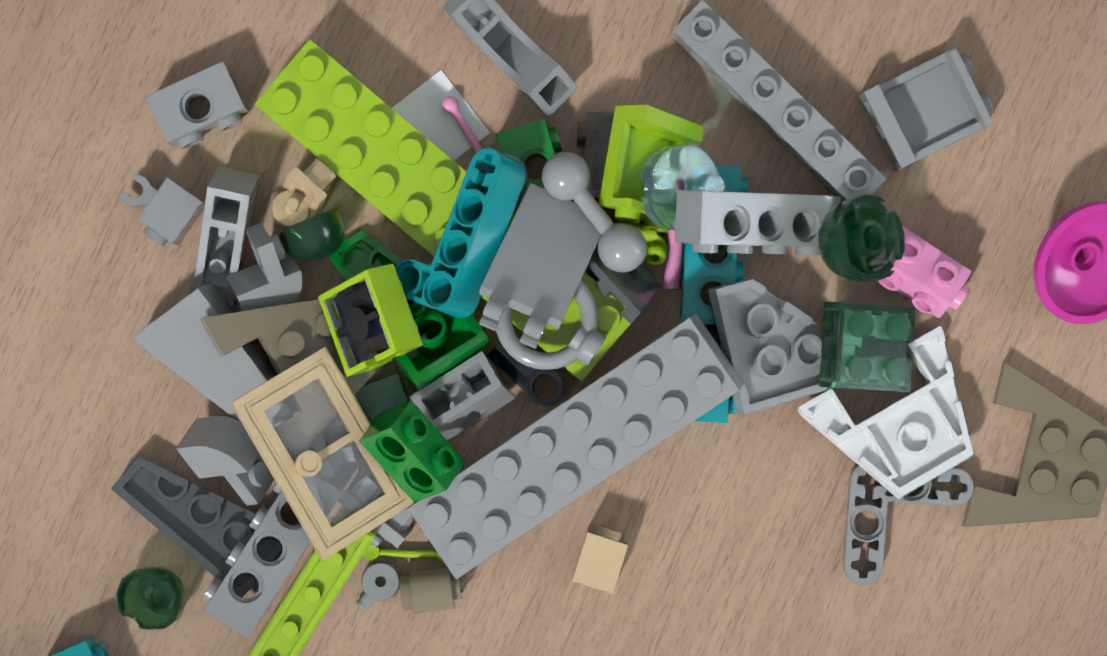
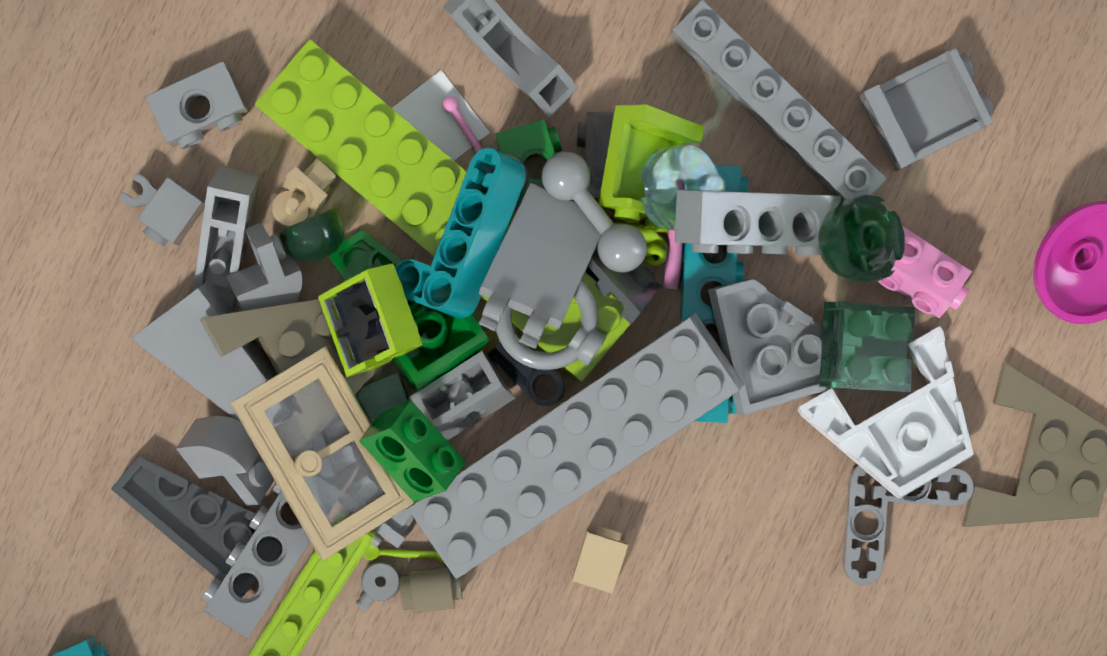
(151, 597): clear green hair -> none

